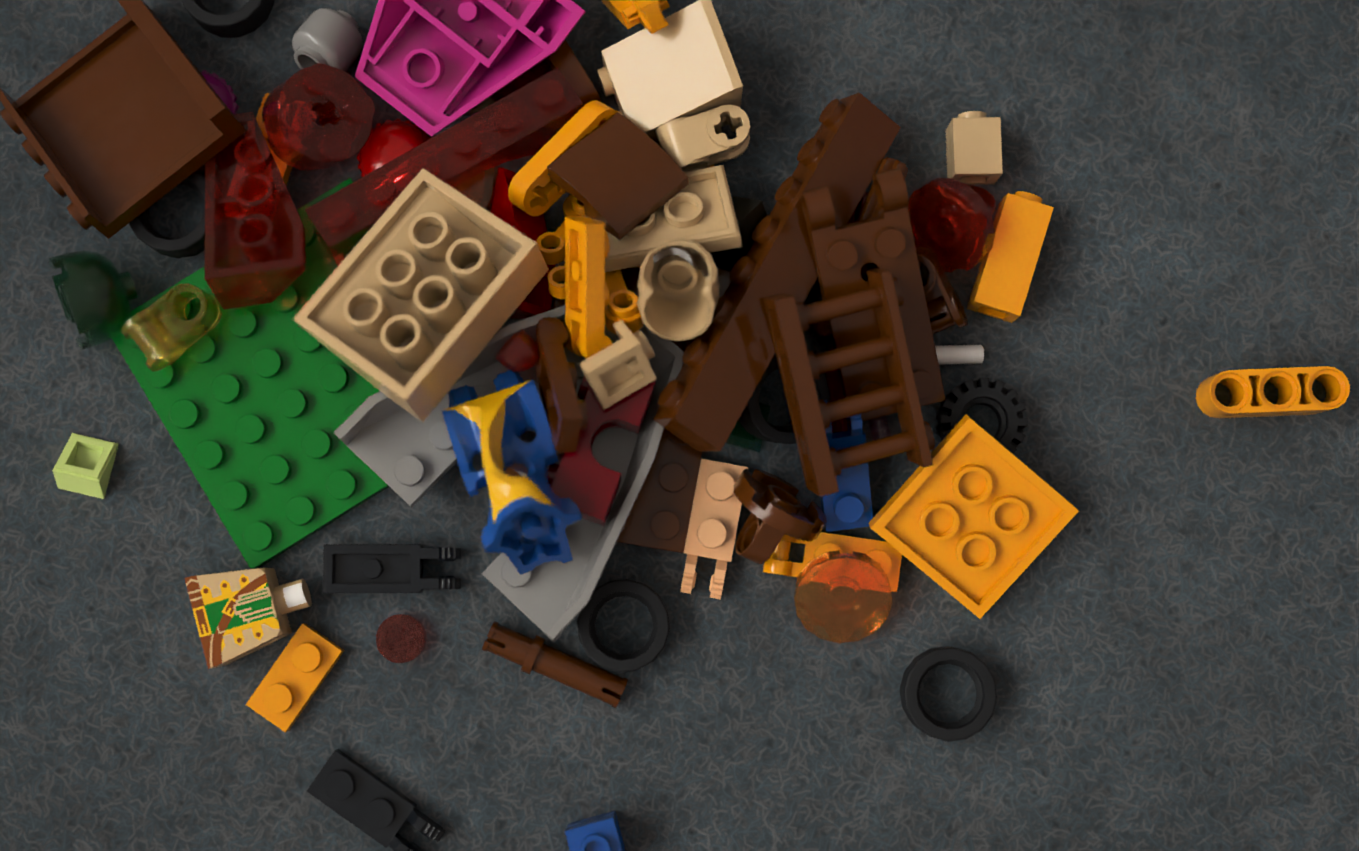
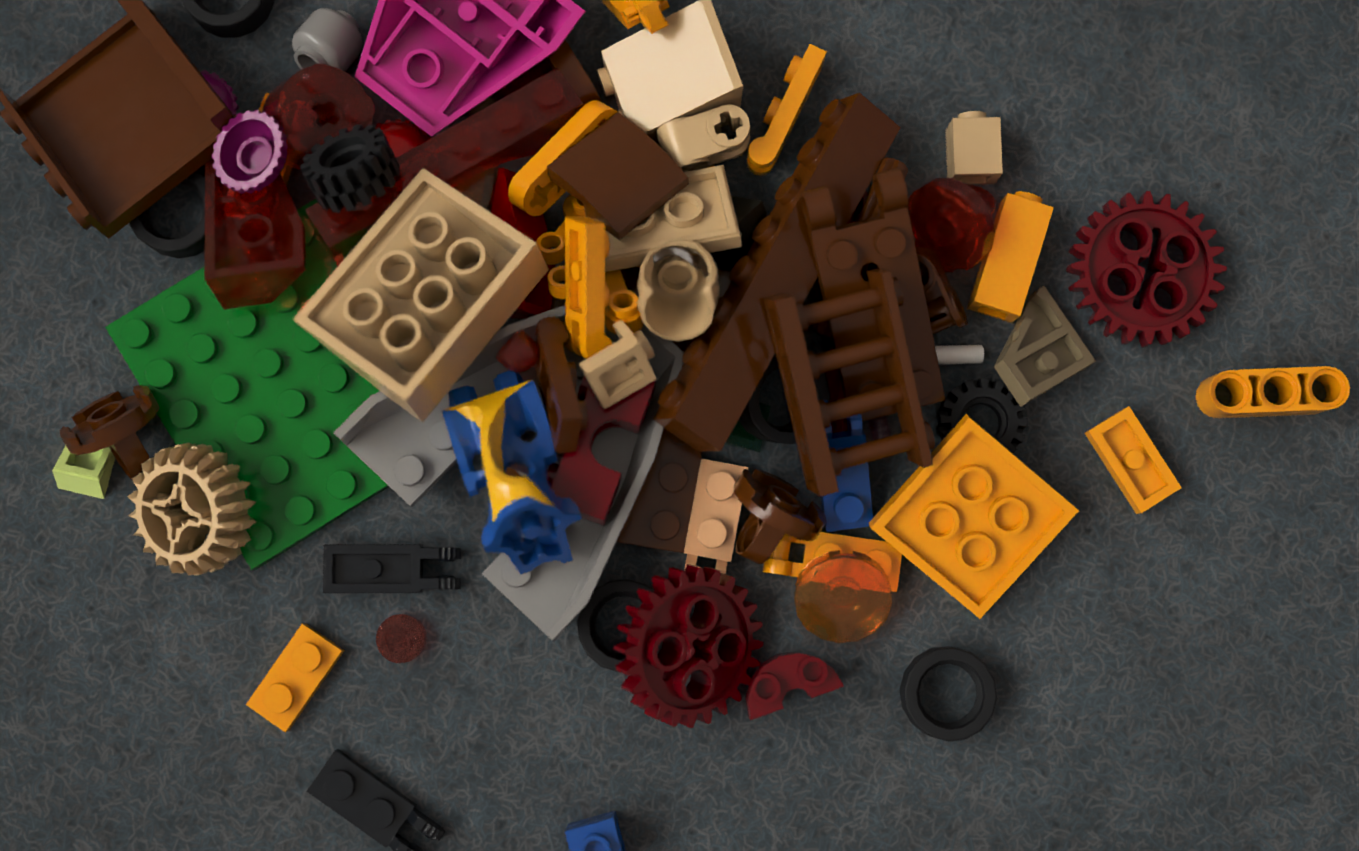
(93, 295): clear green cylinder -> none
(113, 424): none -> reddish brown tile
(163, 328): clear yellow piece -> none
(180, 514): none -> tan gear
(242, 611): torso -> none
(250, 152): none -> magenta hat
(350, 168): none -> black tyre
(554, 664): reddish brown pin -> none
(688, 645): none -> dark red gear
(783, 674): none -> dark red cylinder
(784, 112): none -> light orange plate
(1041, 350): none -> dark tan wing
(1133, 460): none -> light orange plate
(1186, 282): none -> dark red gear

